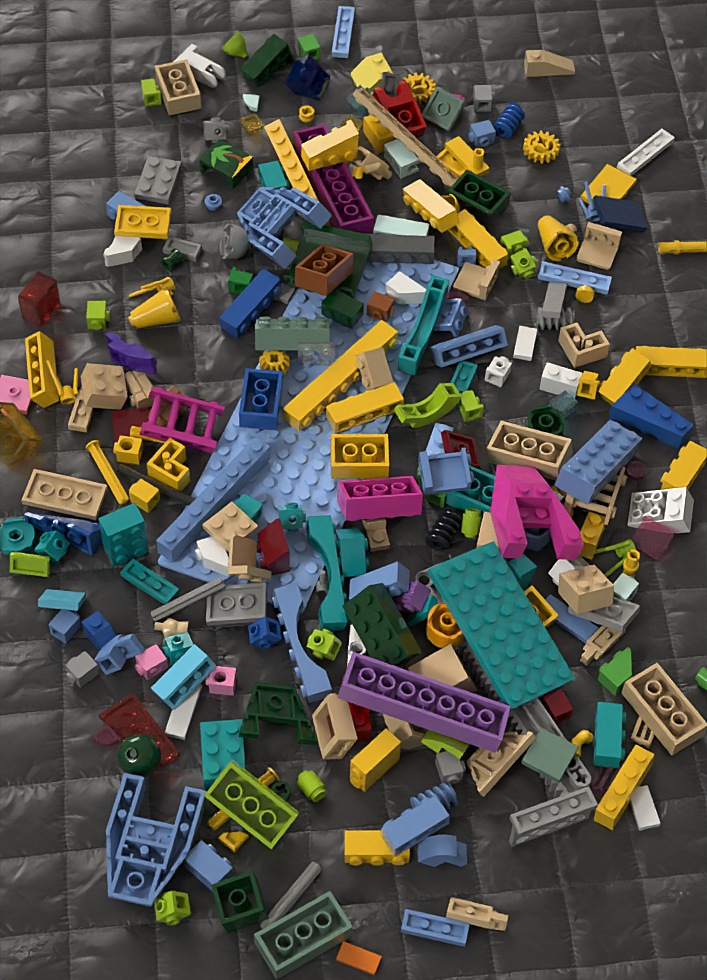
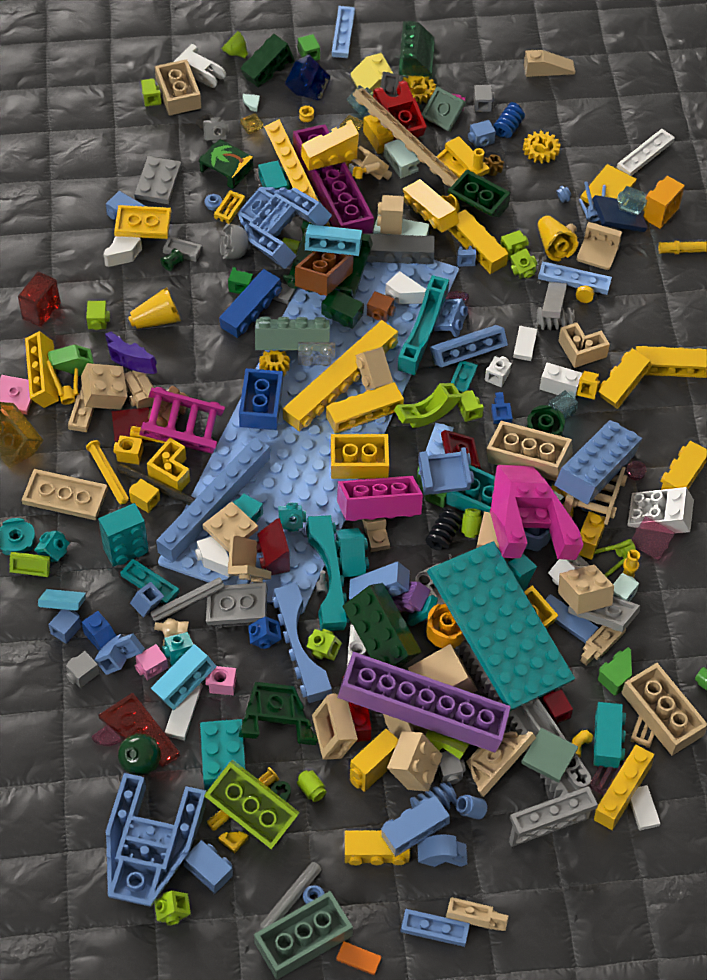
(70, 357): none -> bright green slope
(80, 533): blue wedge -> none
(146, 599): none -> medium blue brick
(160, 285): yellow plant -> none
(228, 218): none -> yellow tile
(240, 901): dark green brick -> none
(312, 890): none -> medium blue plate
(333, 240): none -> medium azure brick
(391, 214): none -> tan brick
(415, 761): none -> tan brick
(416, 50): none -> clear green slope
(471, 806): none -> medium blue brick
(476, 279): tan bracket -> none
(495, 164): none -> pearl gold gear
(500, 410): none -> blue plate
(631, 200): none -> clear light blue brick
(651, 416): blue wedge -> none
(663, 201): none -> light orange brick

